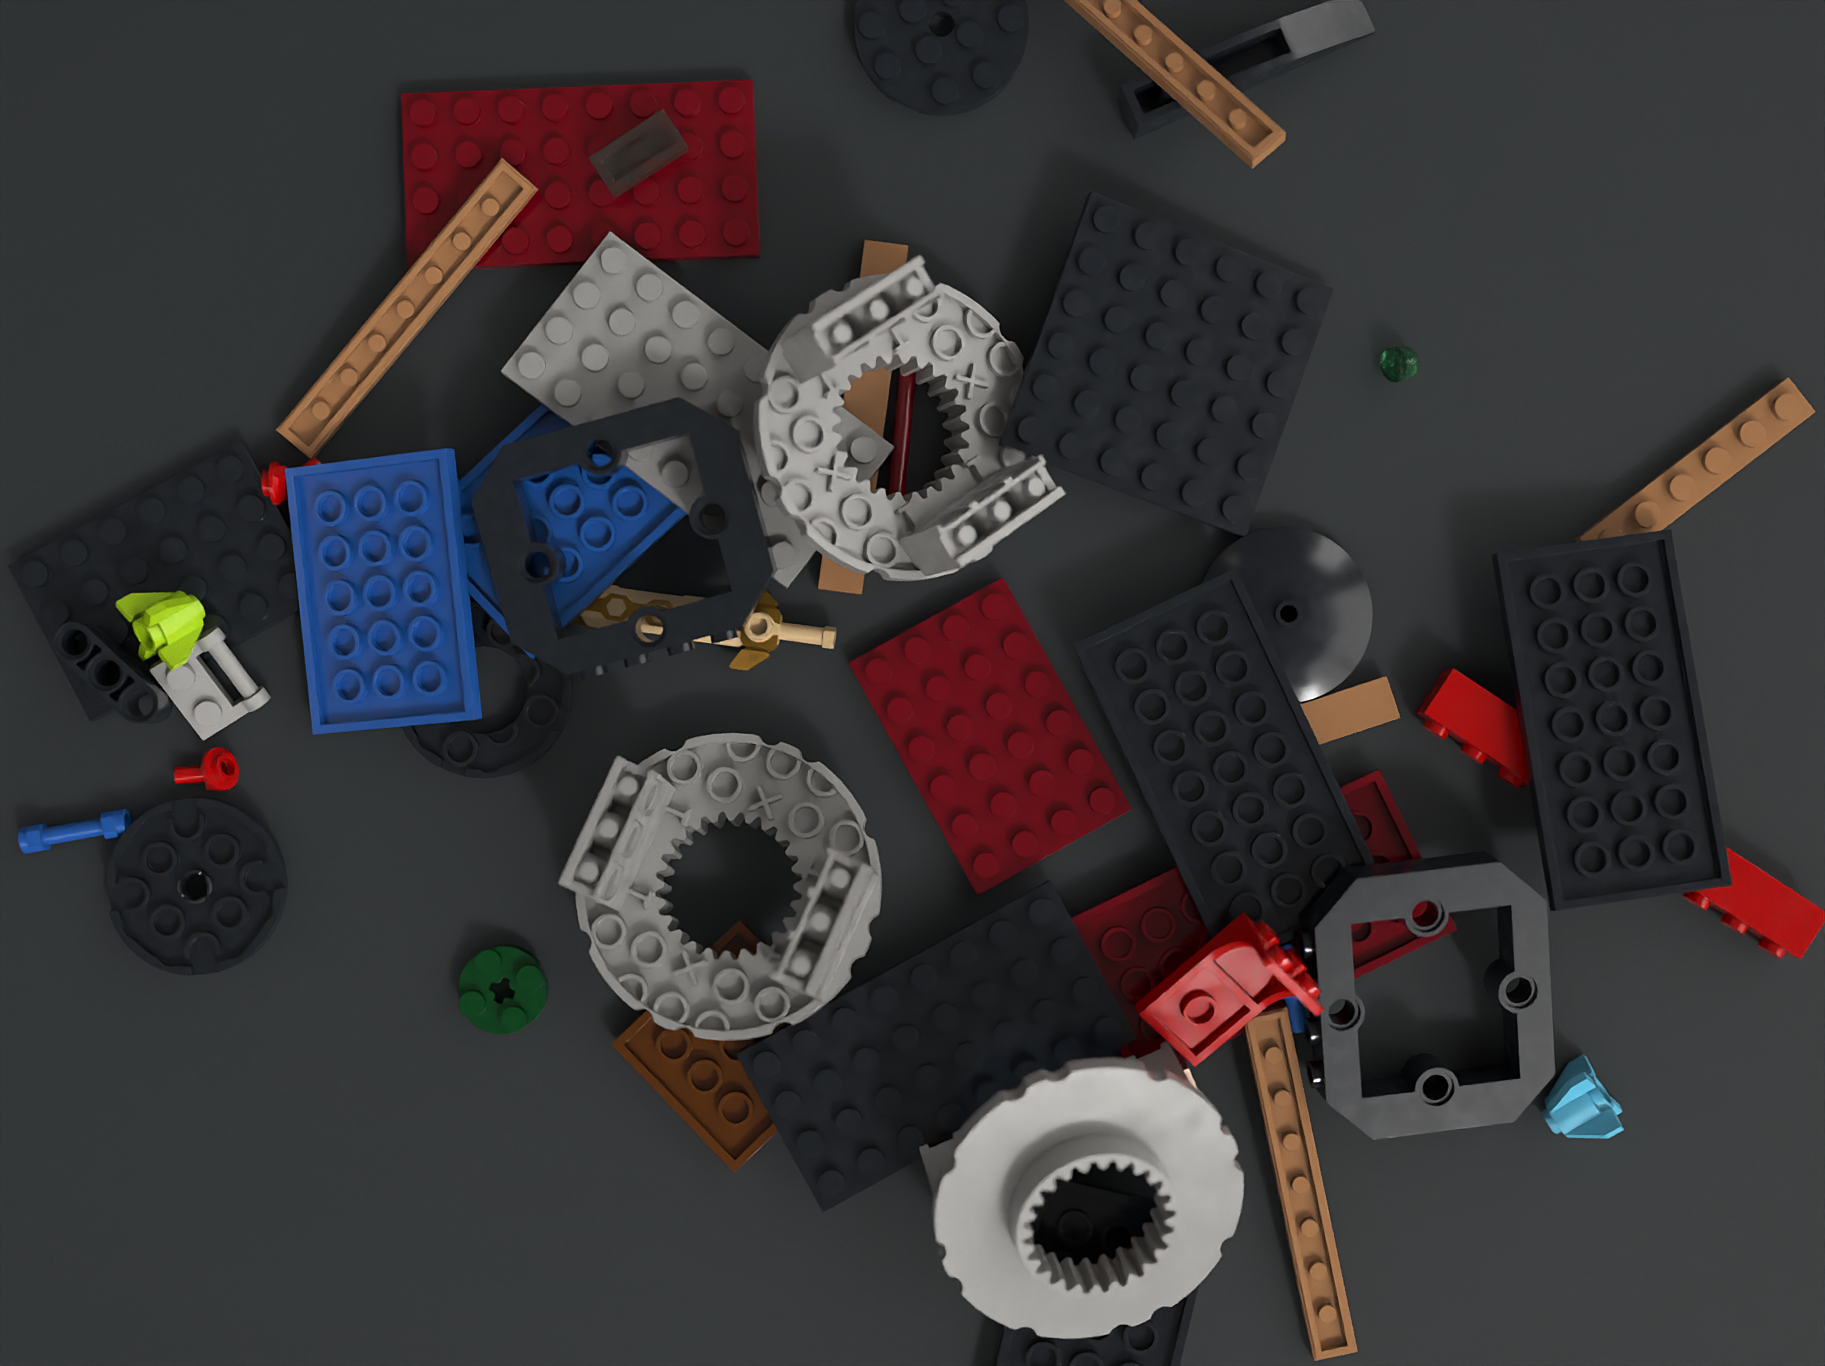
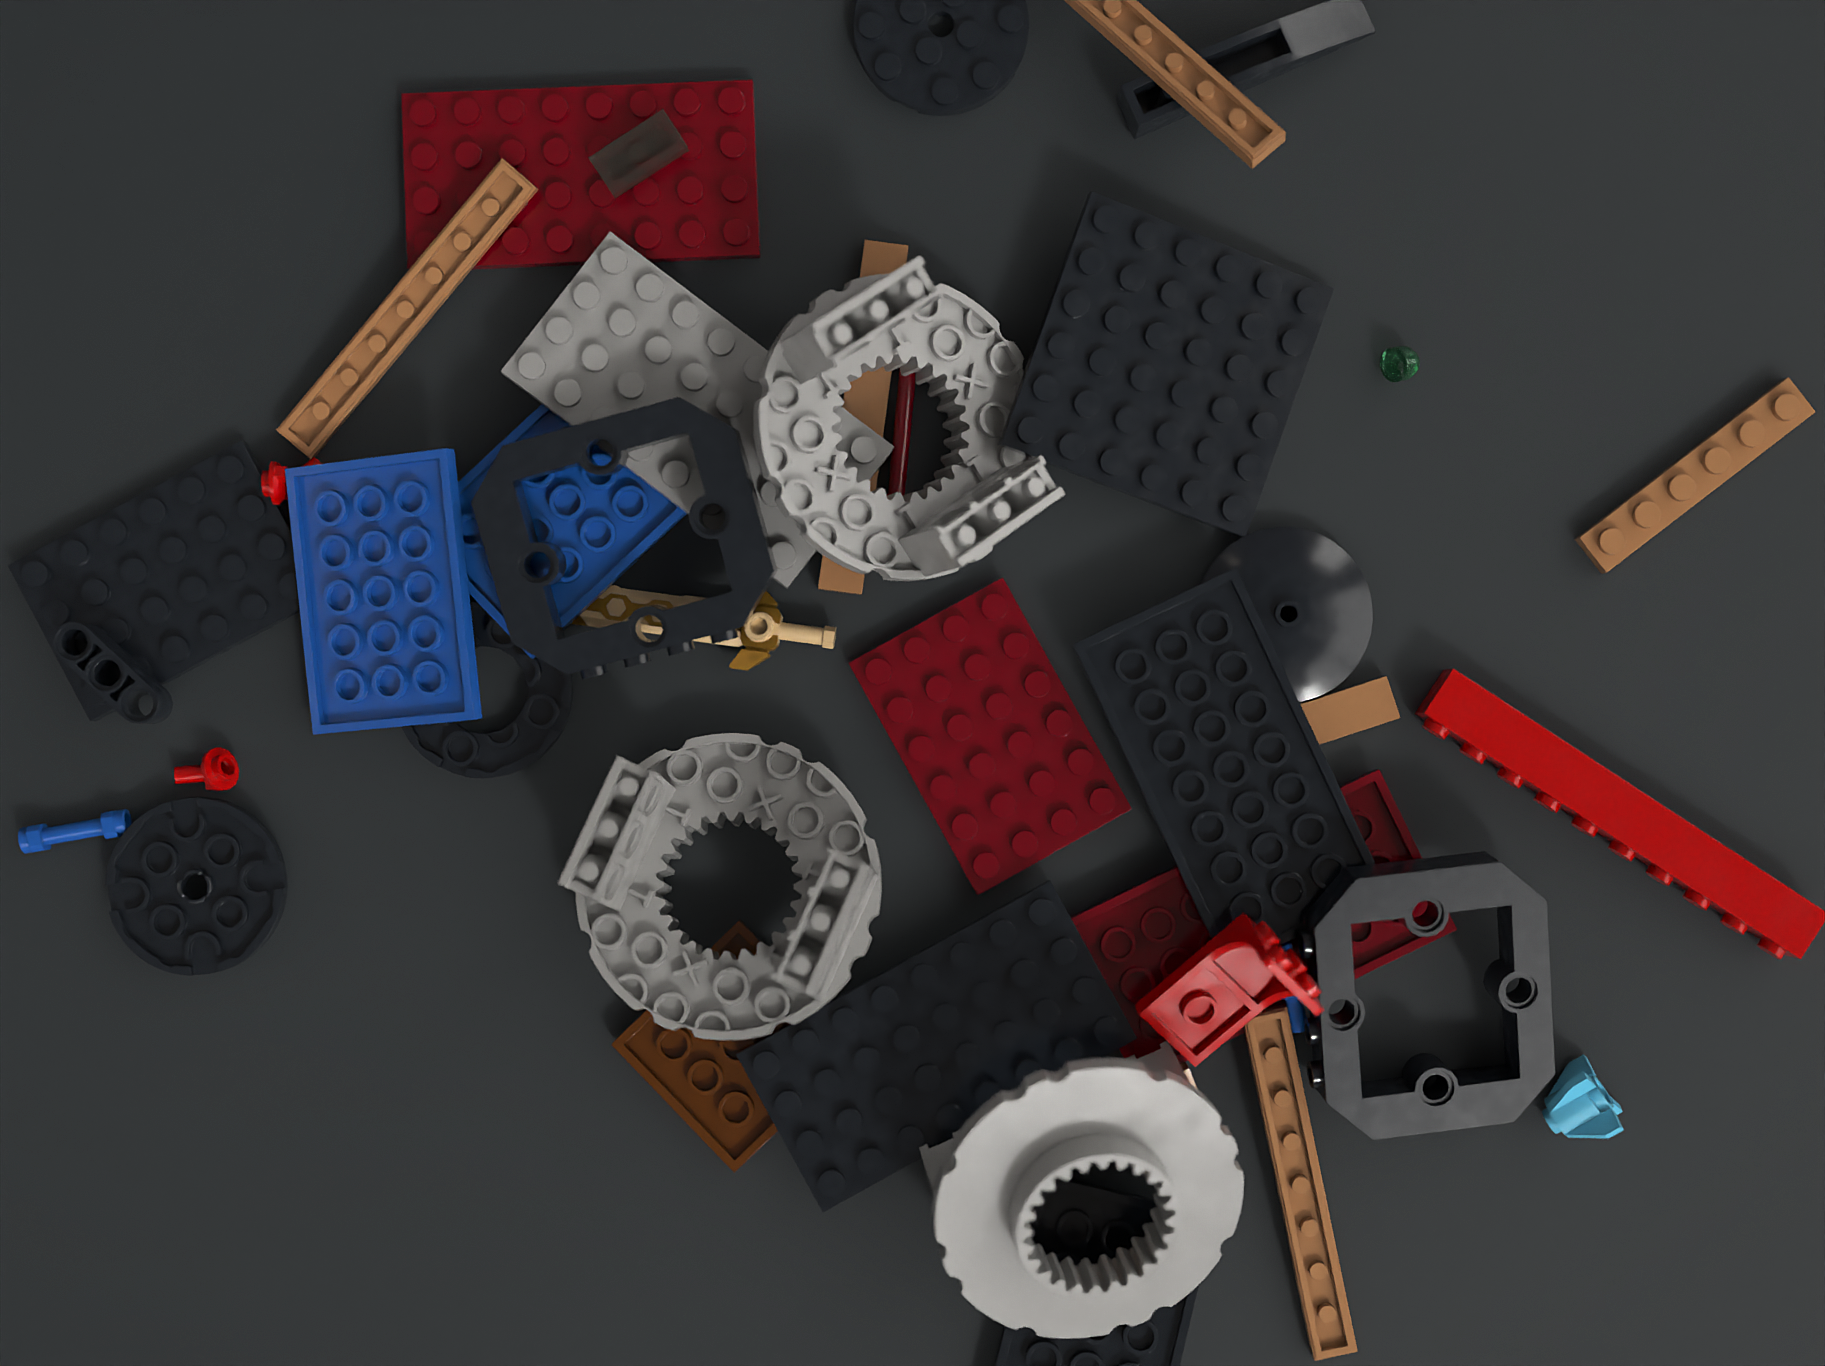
(166, 624): lime brick -> none
(200, 693): light grey plate -> none
(479, 1000): dark green plate -> none
(1611, 720): black plate -> none

